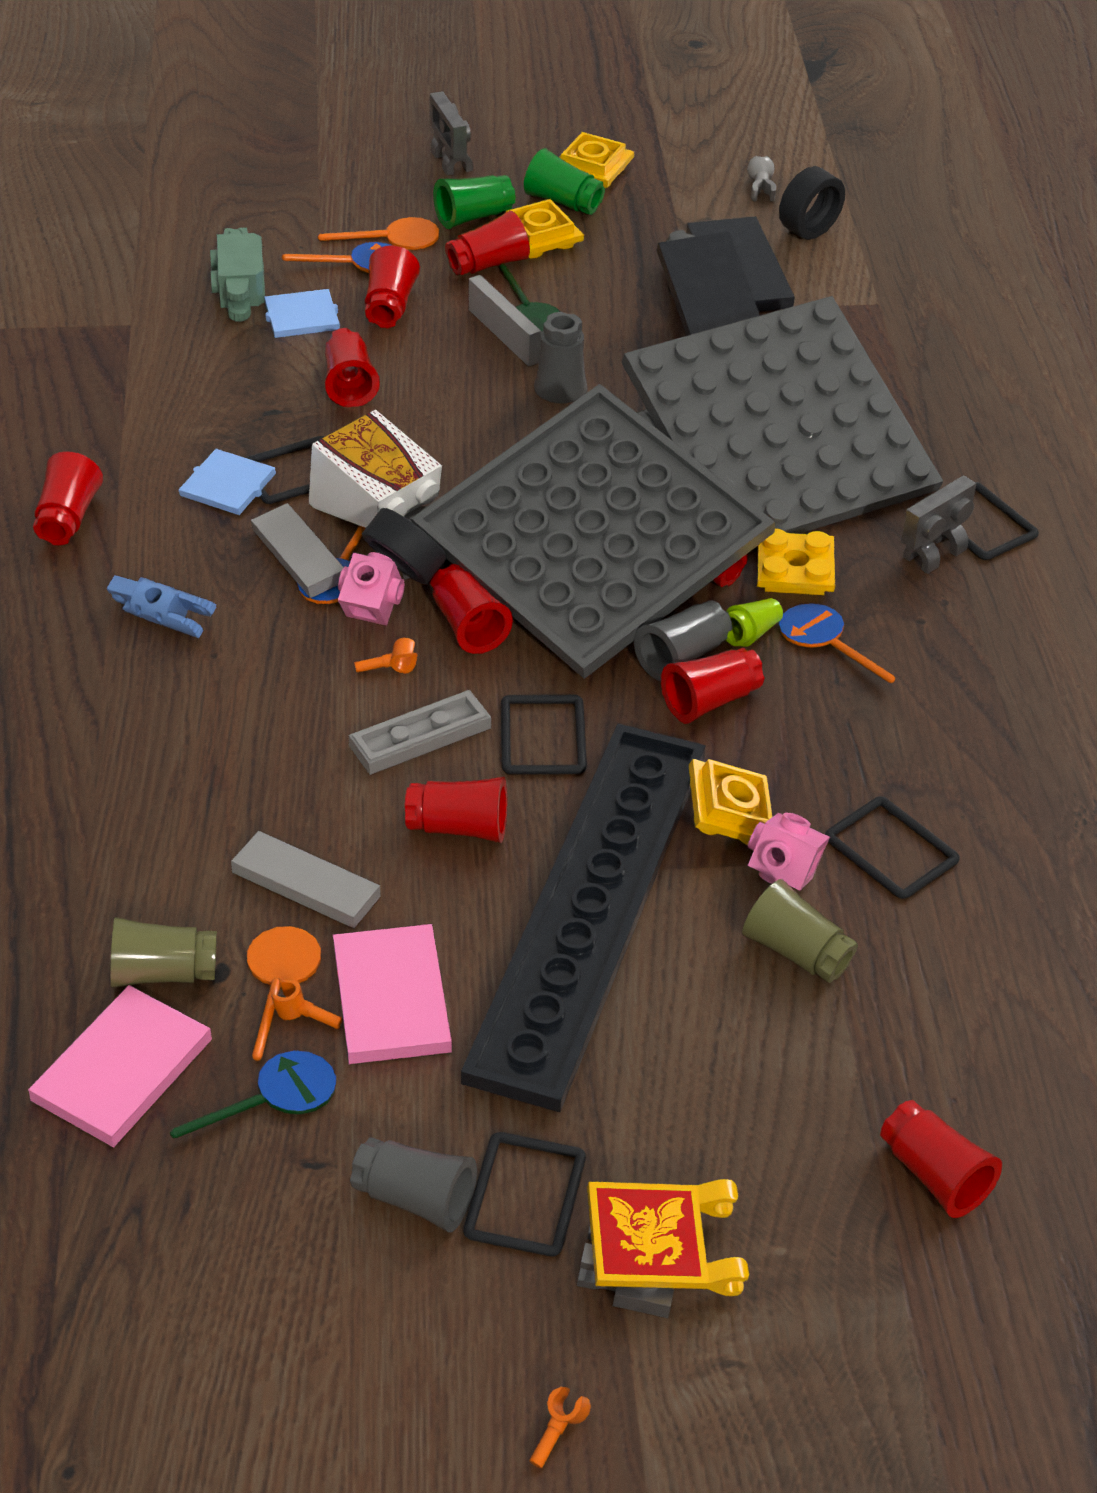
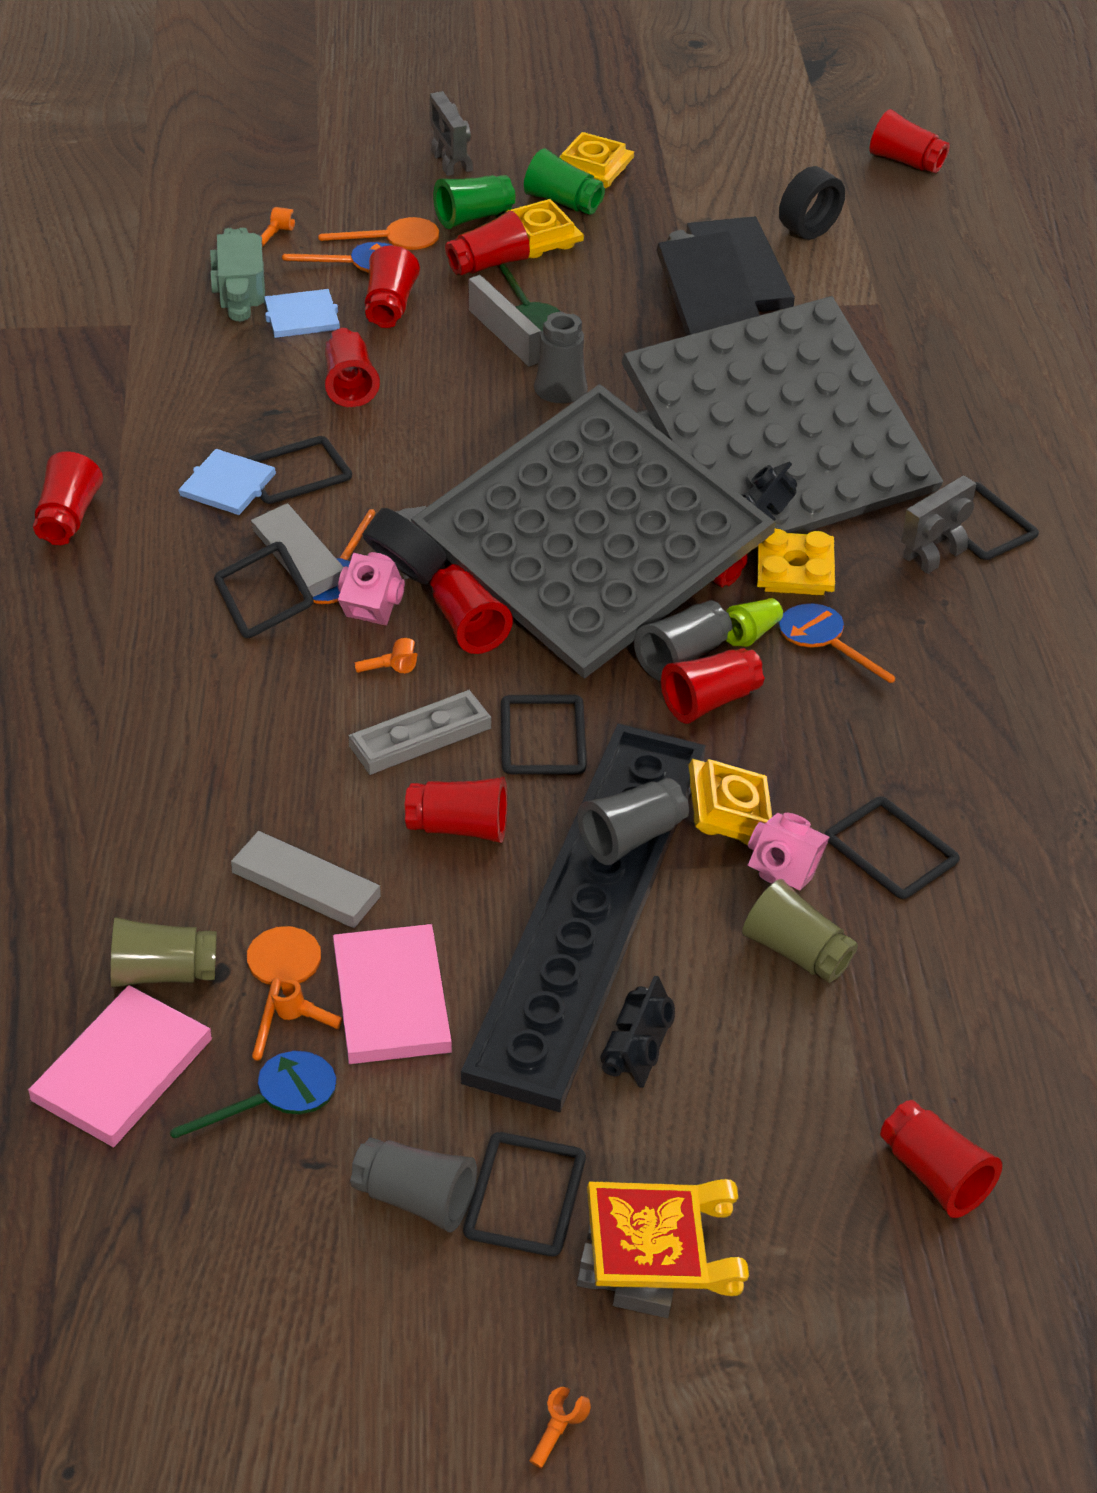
(160, 603): medium blue hinge -> none
(279, 219): none -> orange hand
(308, 598): none -> black piece
(370, 469): slope -> none
(631, 818): none -> dark grey plant
(645, 1022): none -> black hinge
(761, 170): light grey arm -> none
(772, 489): none -> black hinge
(908, 143): none -> red plant

